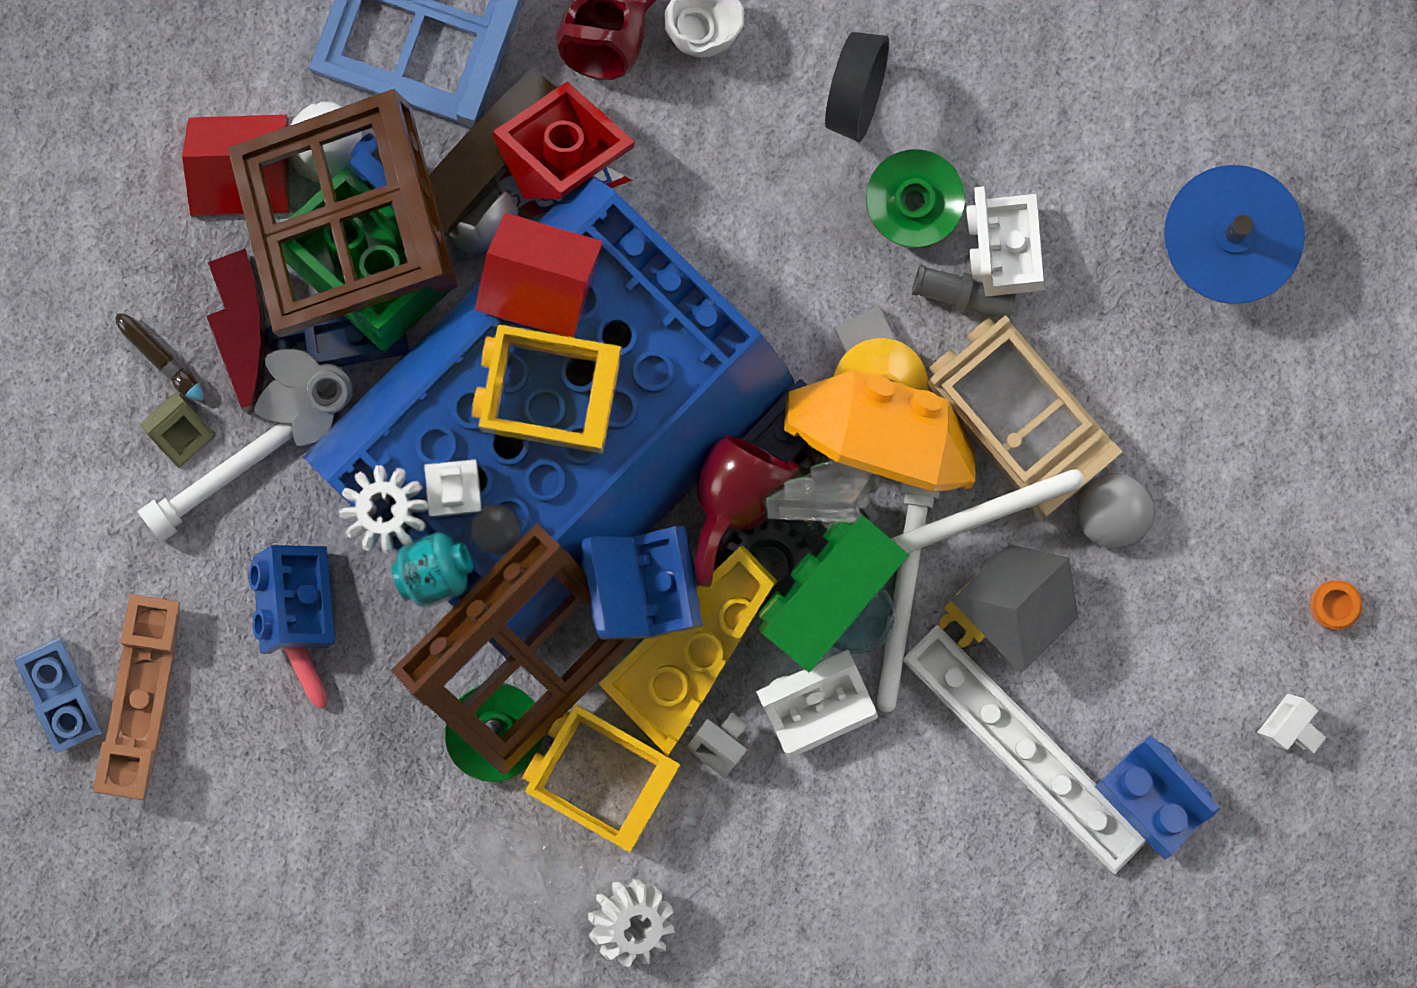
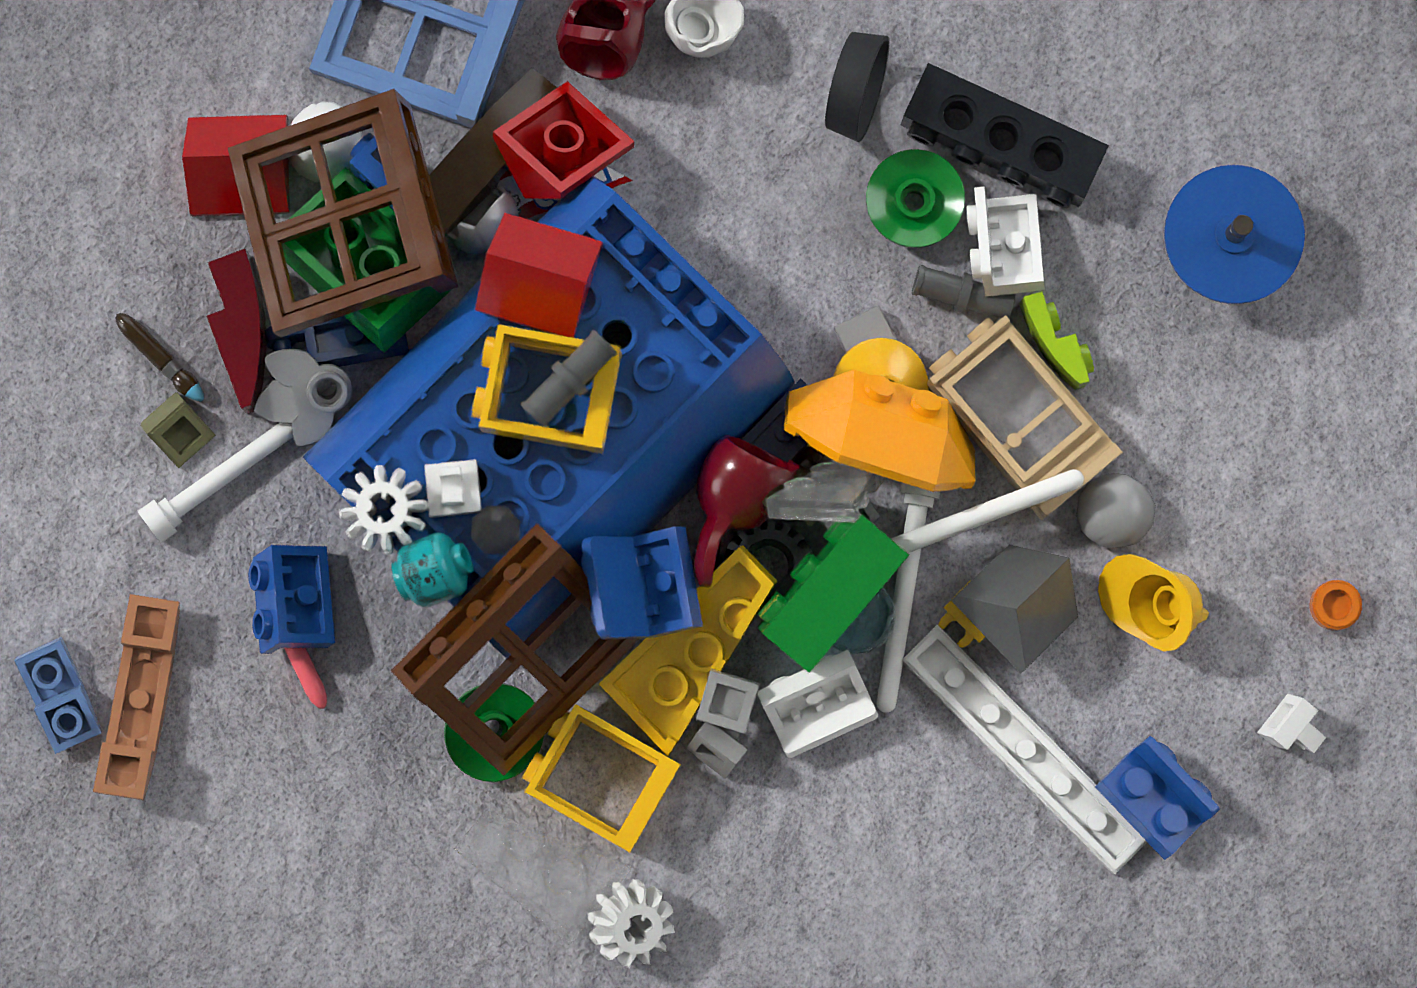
(569, 378): none -> dark grey pin
(727, 701): none -> light grey tile
(987, 112): none -> black brick
(1064, 354): none -> lime slope
(1150, 601): none -> yellow piece

